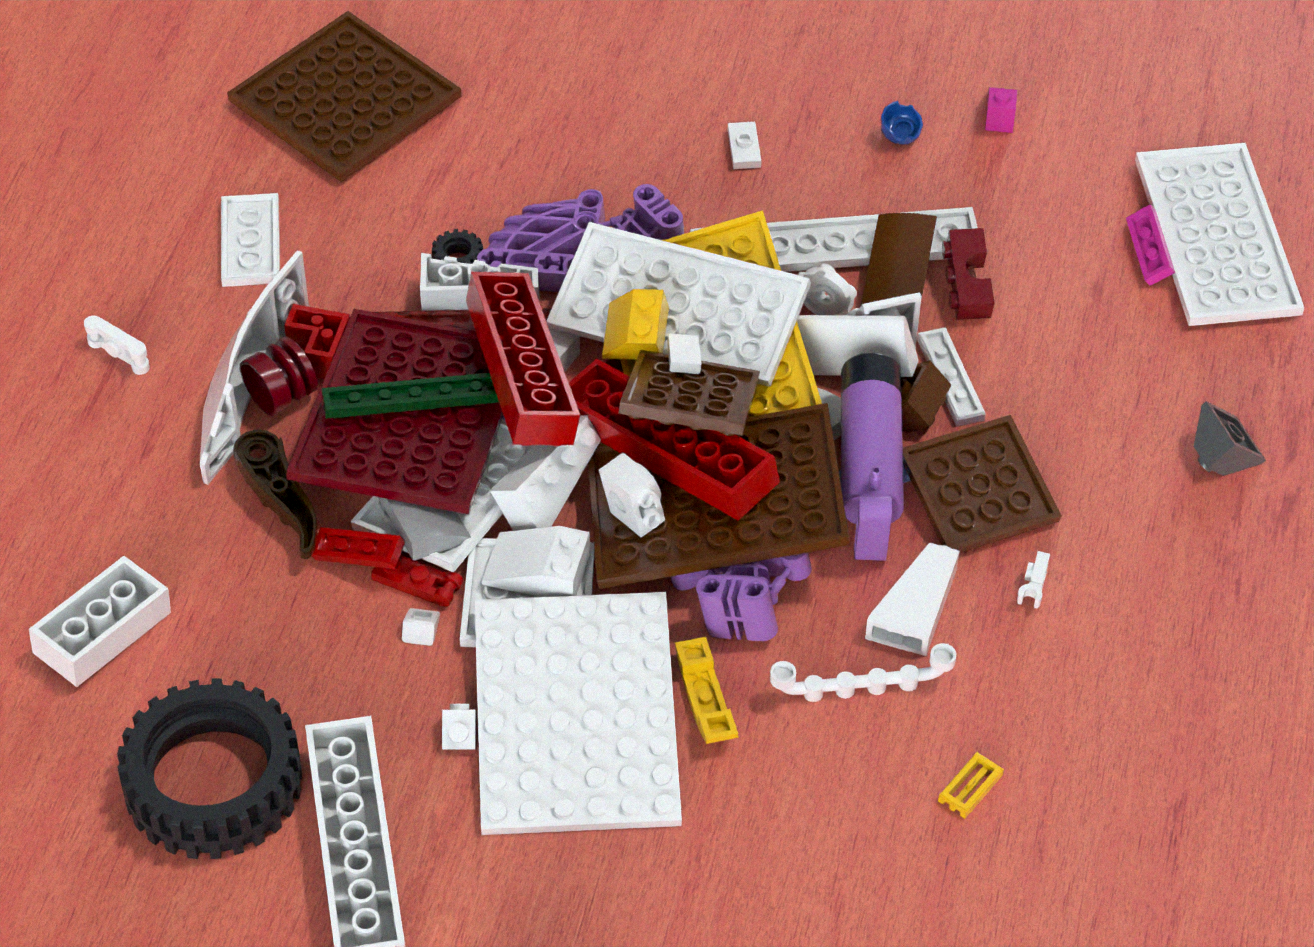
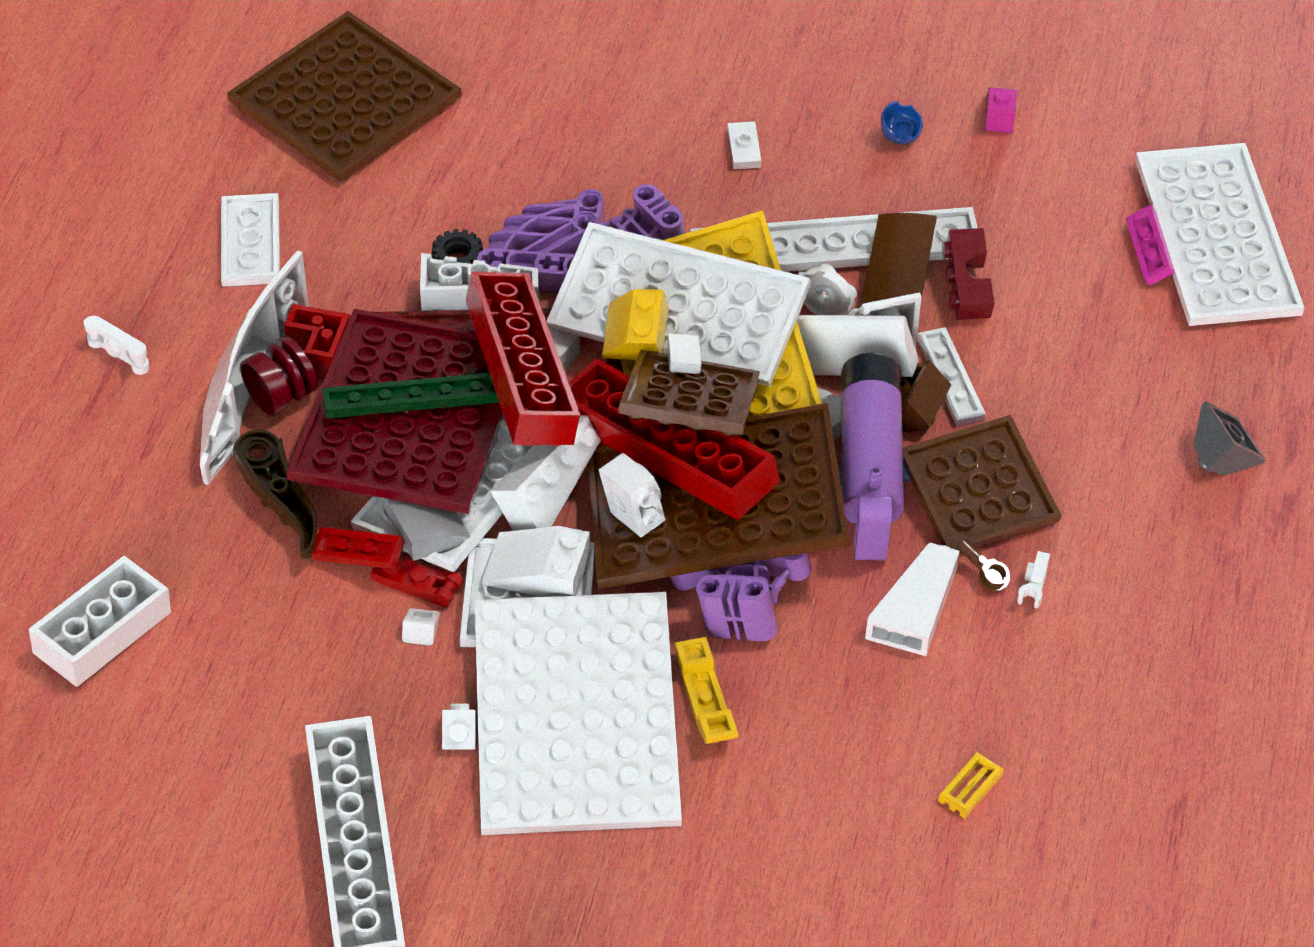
(197, 712): black tyre -> none
(784, 677): white bar -> none
(992, 574): none -> reddish brown plate

